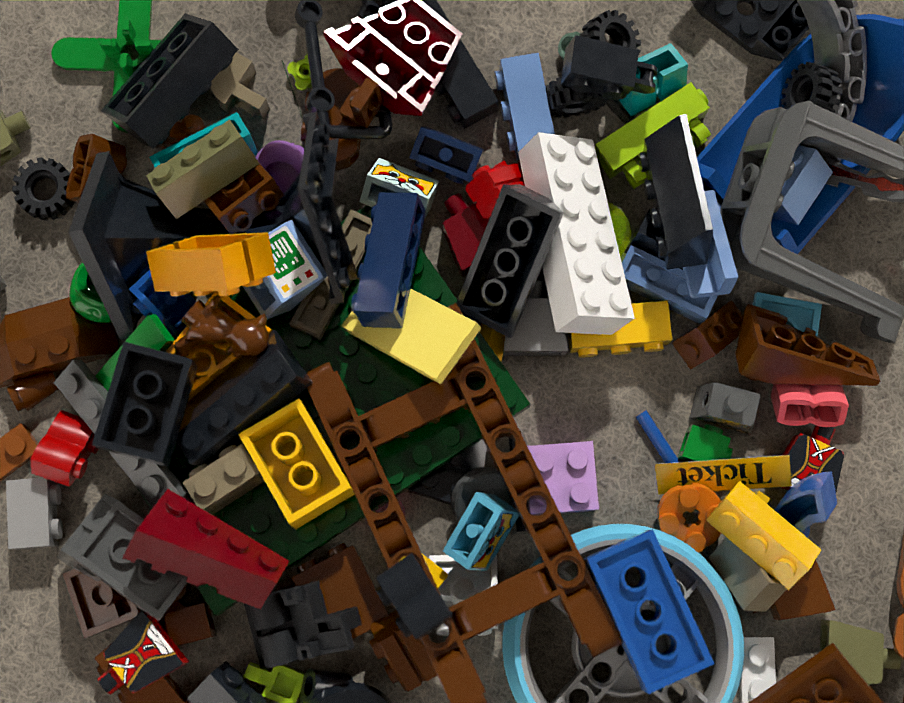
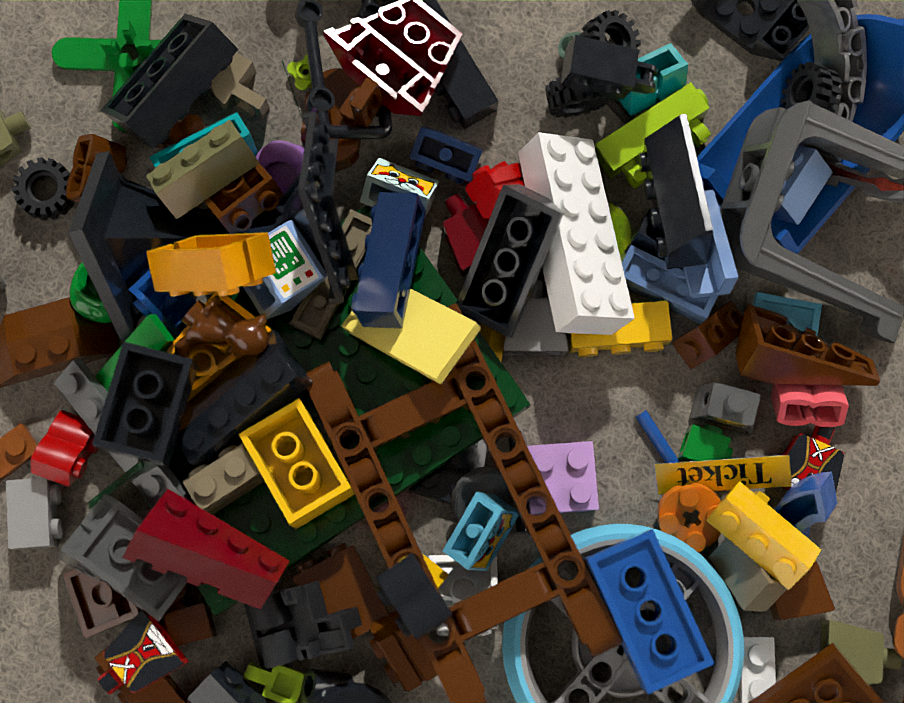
(32, 390): reddish brown cone -> none
(123, 478): none -> clear green piece
(525, 99): medium blue brick -> none

